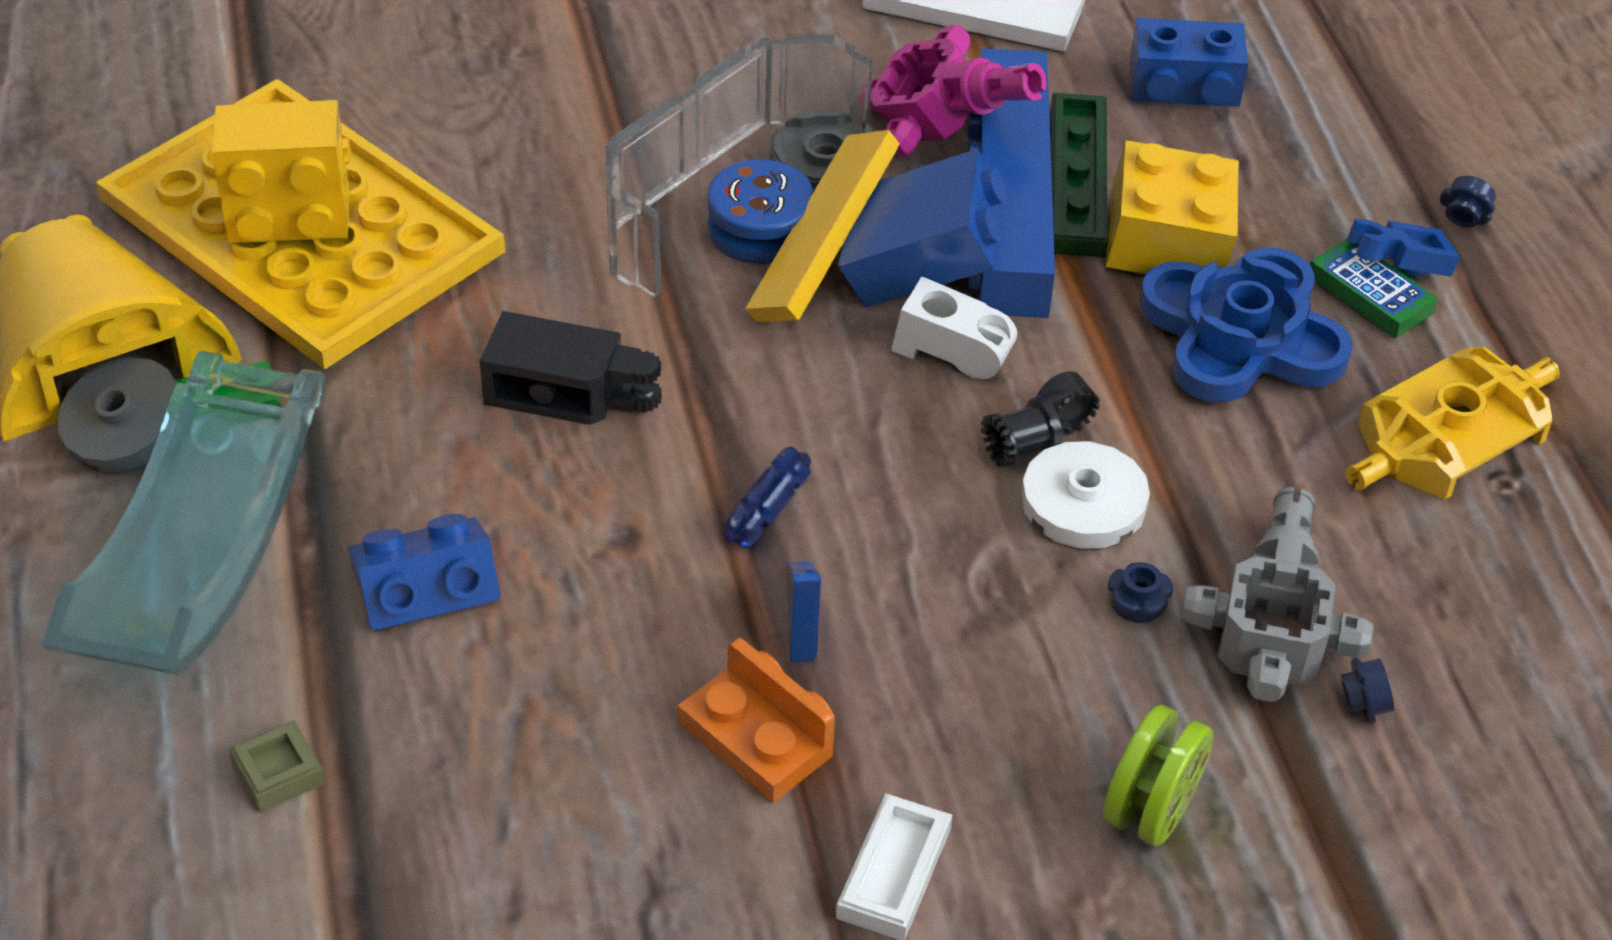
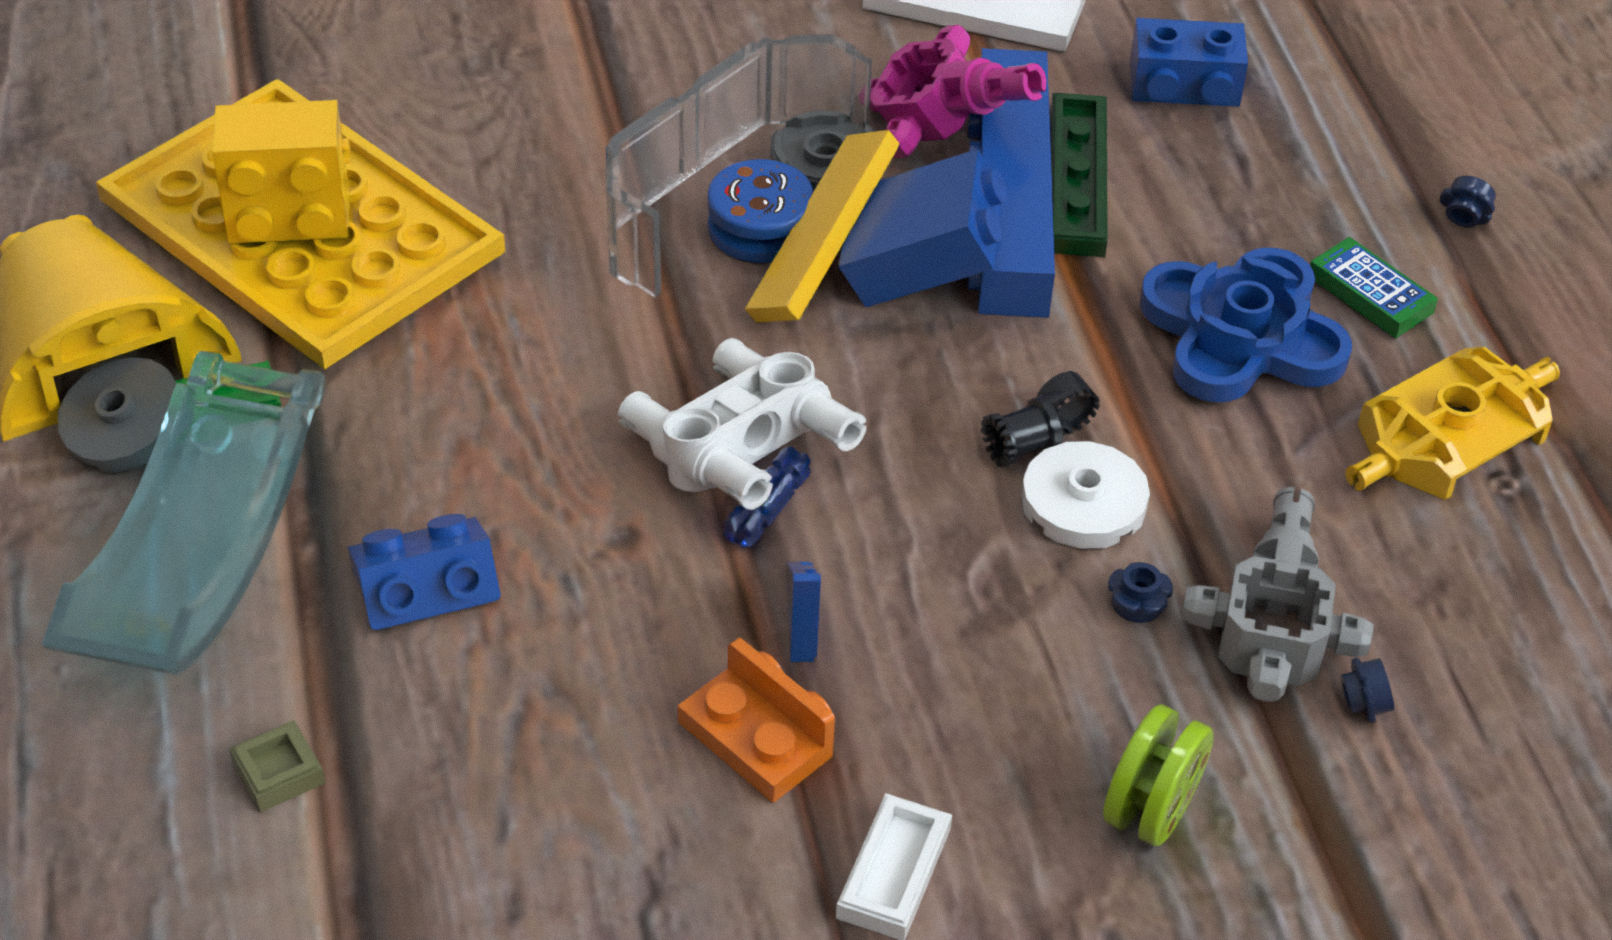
(565, 370): black hinge -> none
(741, 421): none -> white piece
(954, 330): white leg -> none
(1171, 208): yellow brick -> none
(1412, 247): blue plate -> none

